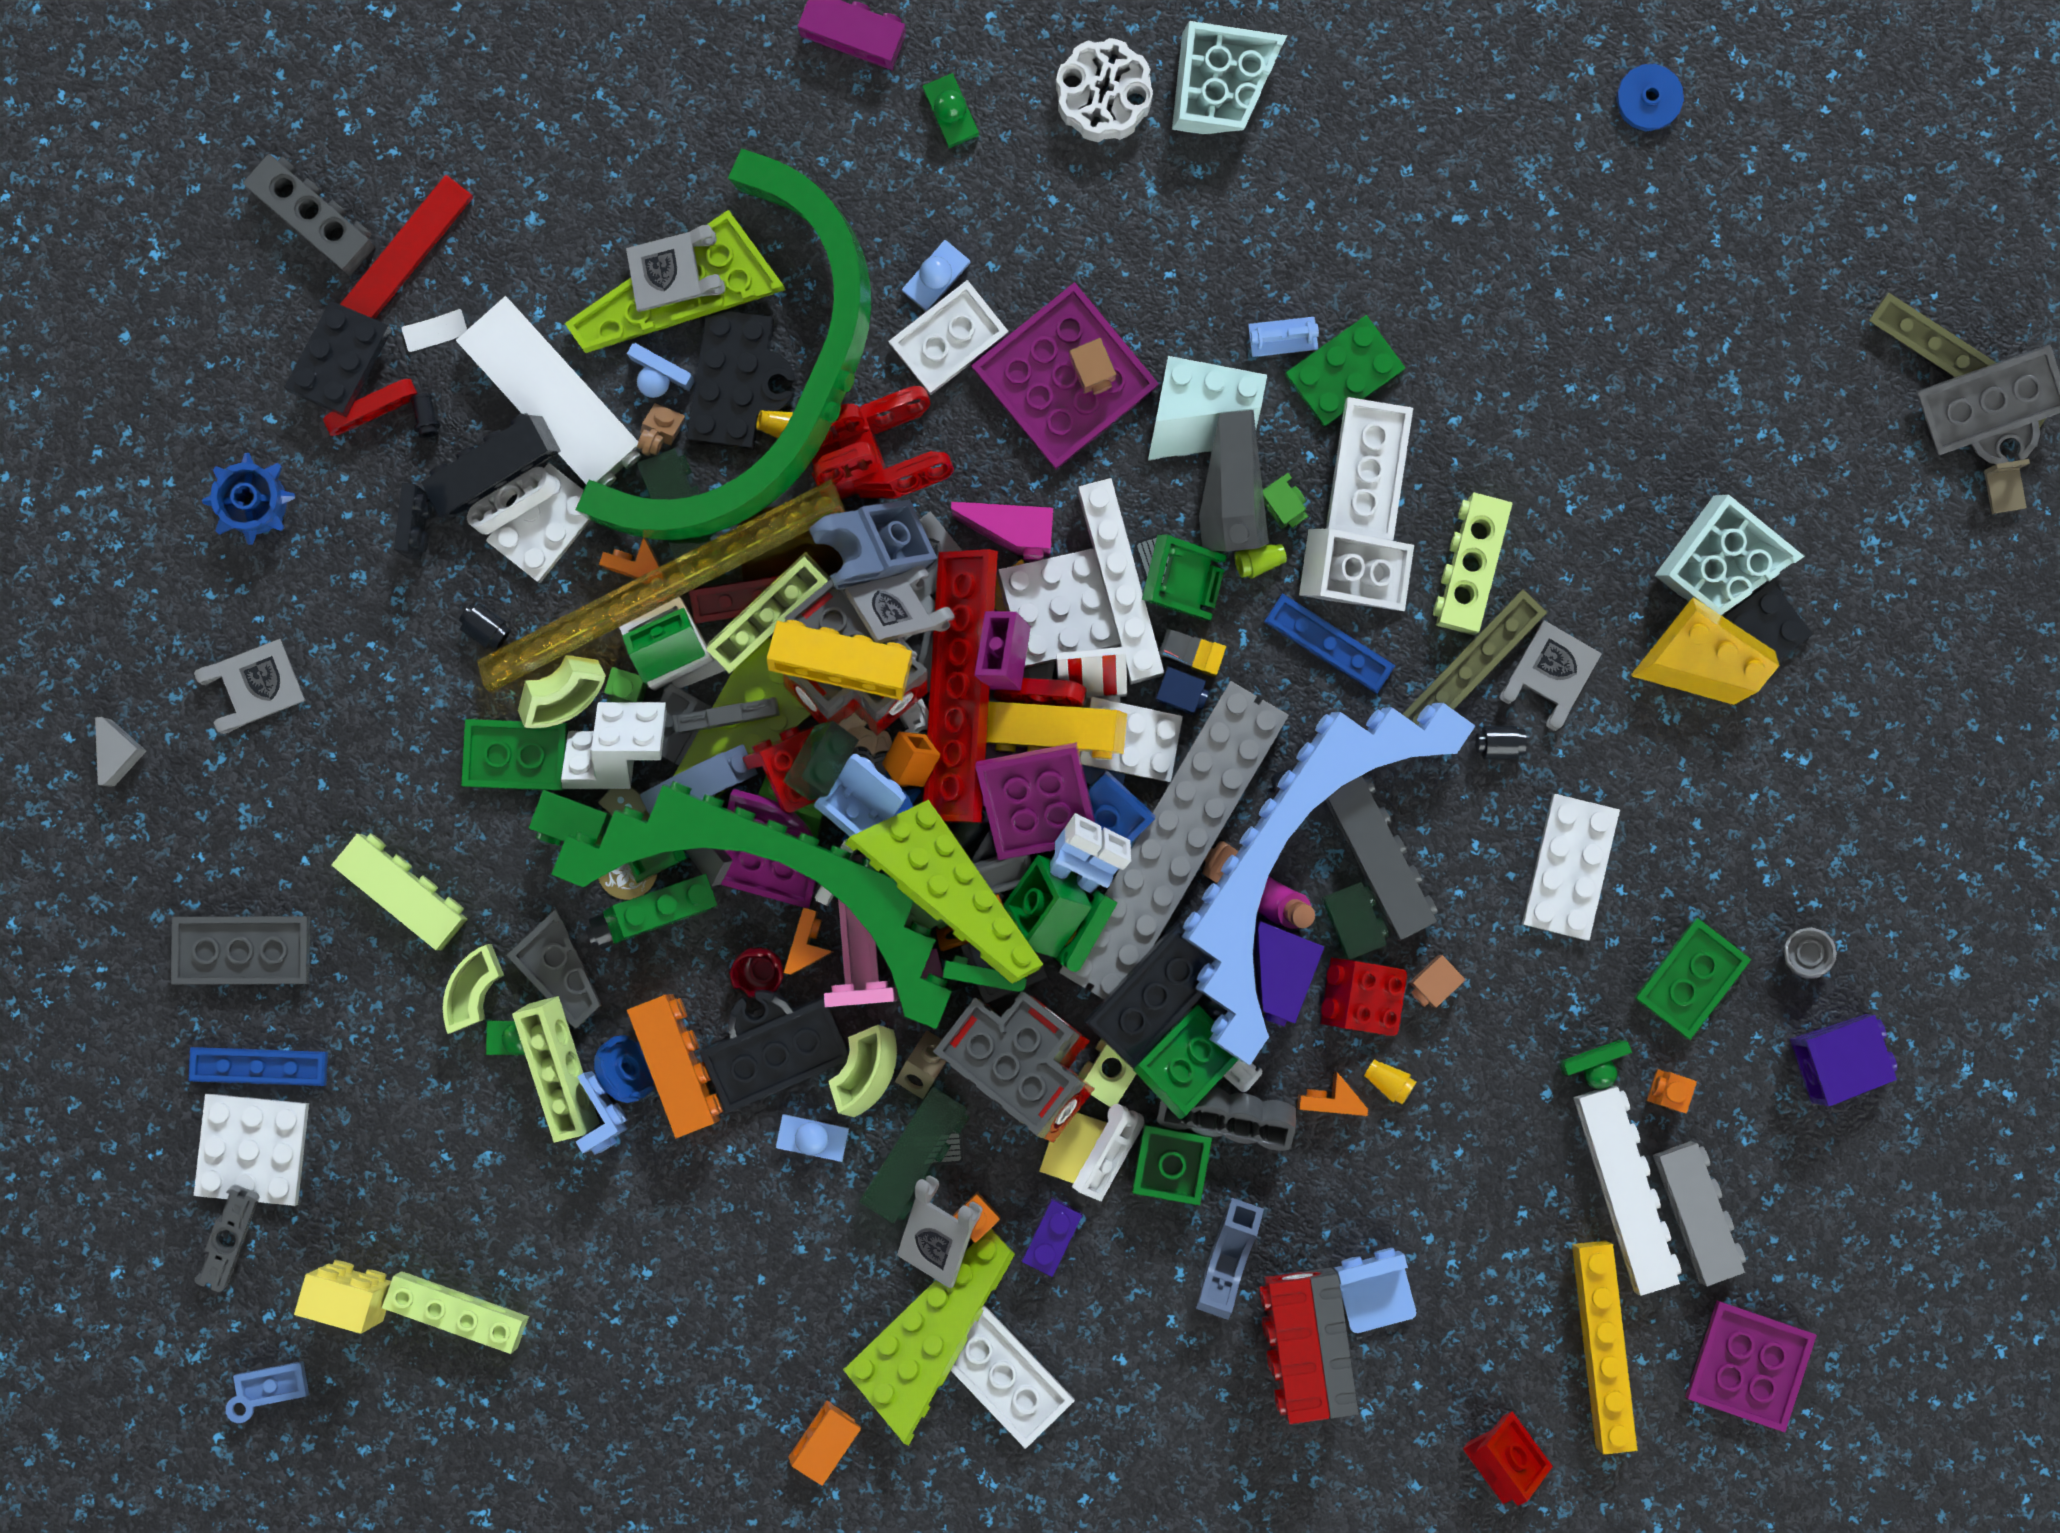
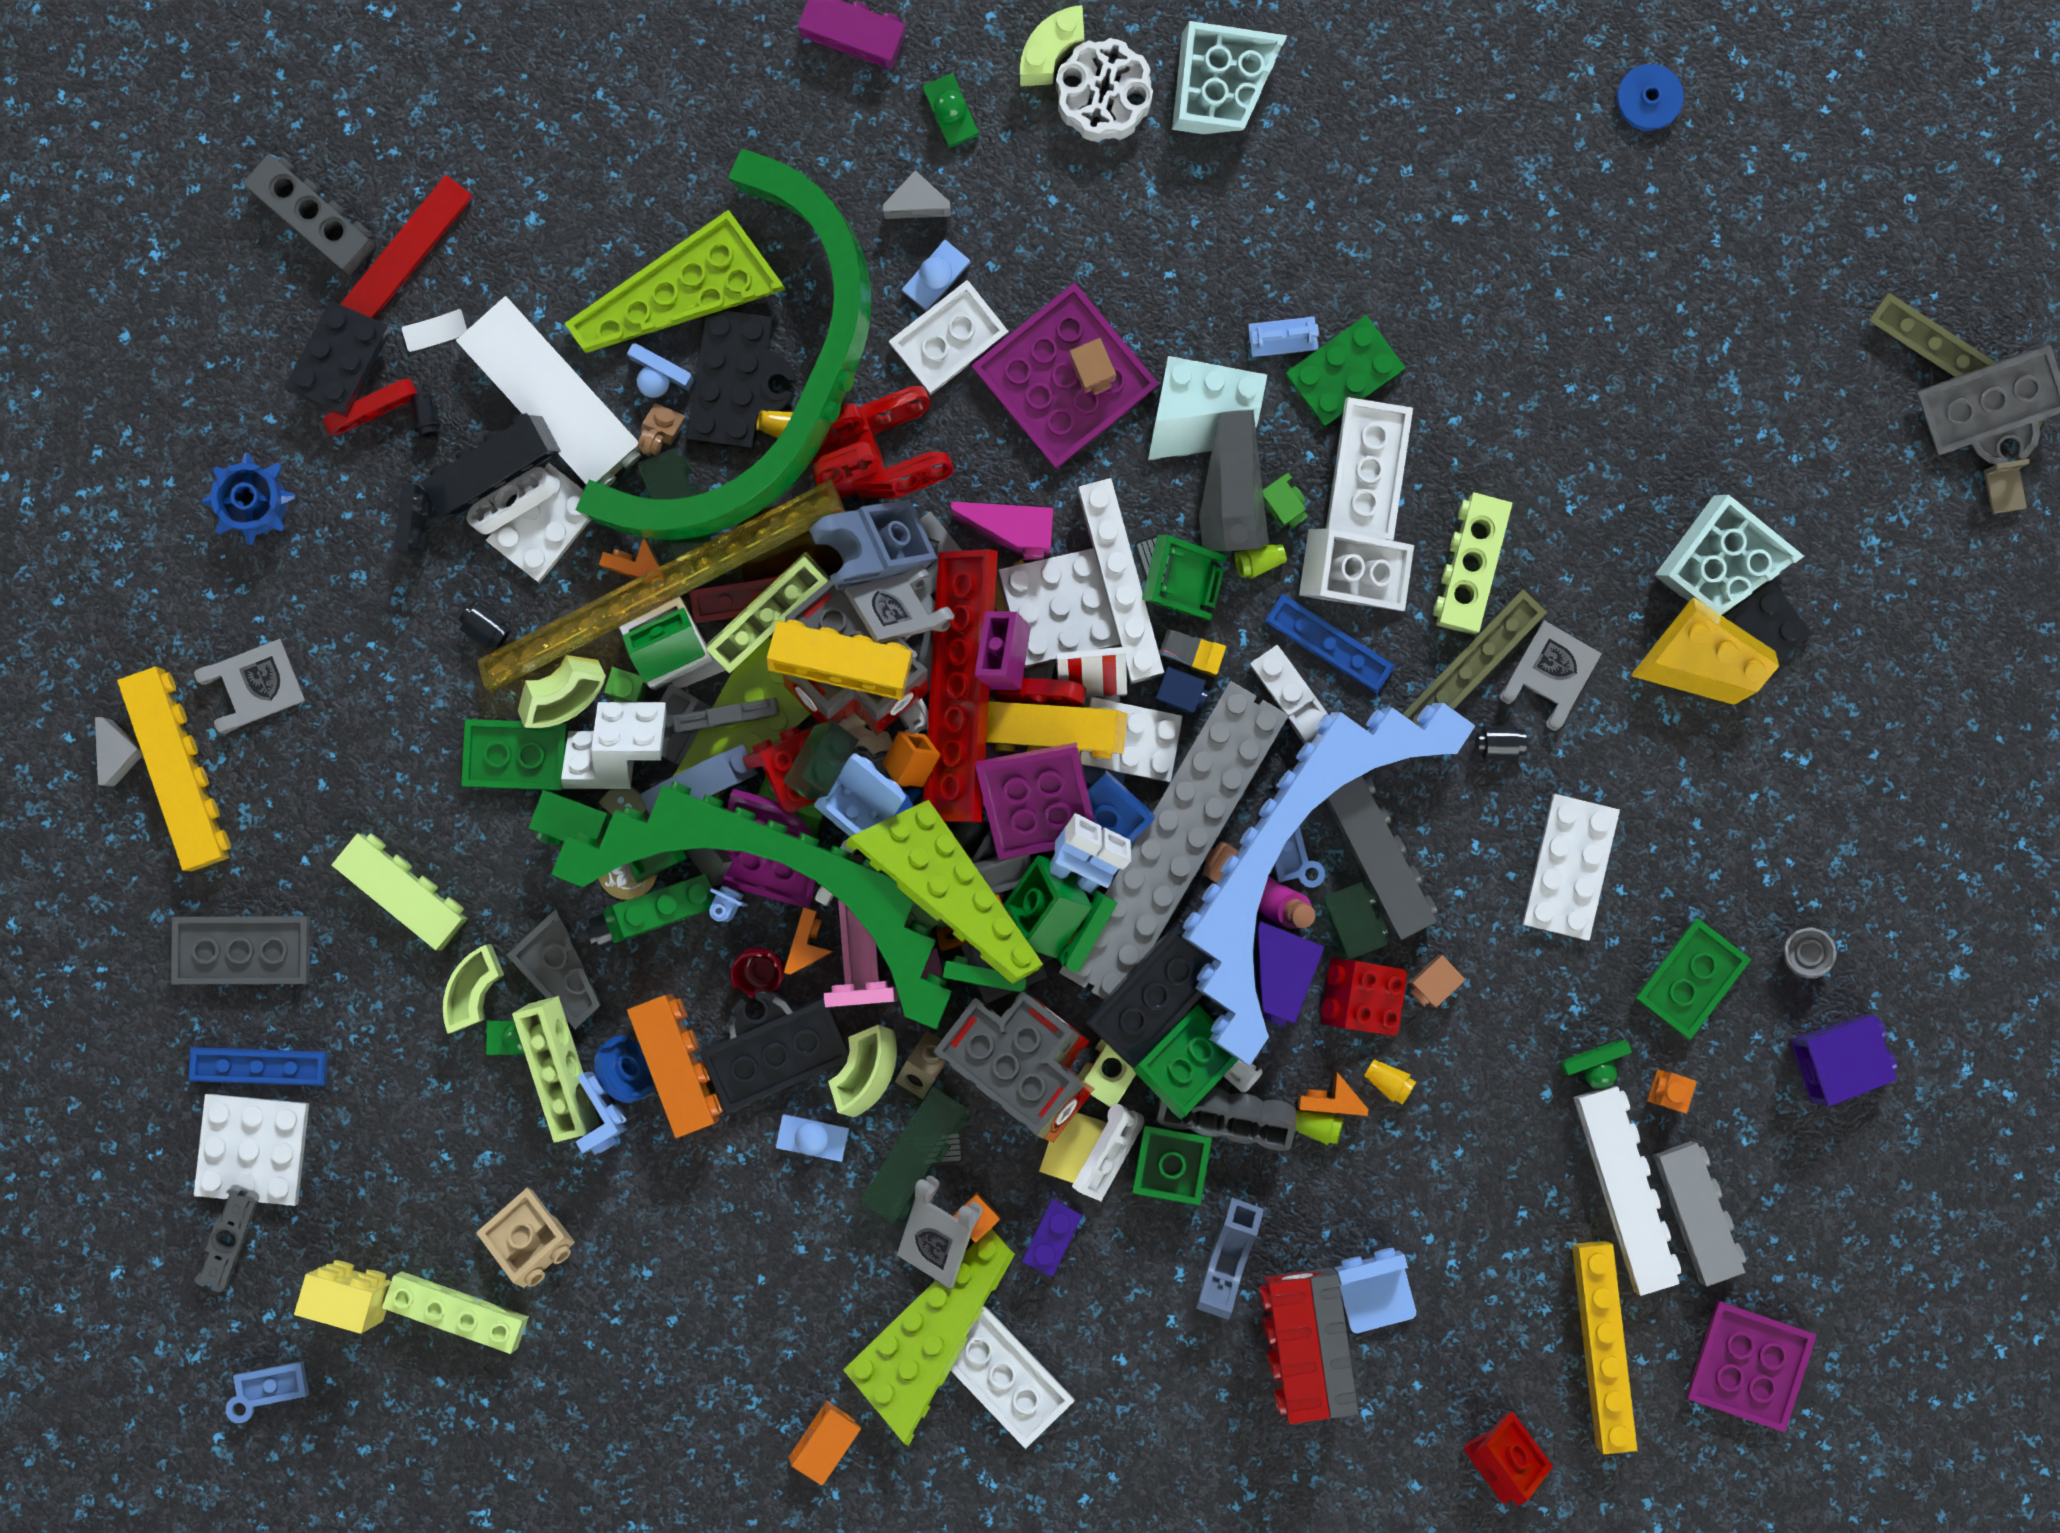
(174, 769): none -> yellow brick
(526, 1239): none -> tan plate
(668, 271): light grey flag -> none
(725, 904): none -> light blue hinge
(916, 200): none -> light grey slope
(1050, 44): none -> yellowish green brick
(1289, 692): none -> white plate
(1294, 862): none -> medium blue hinge
(1319, 1126): none -> lime cone

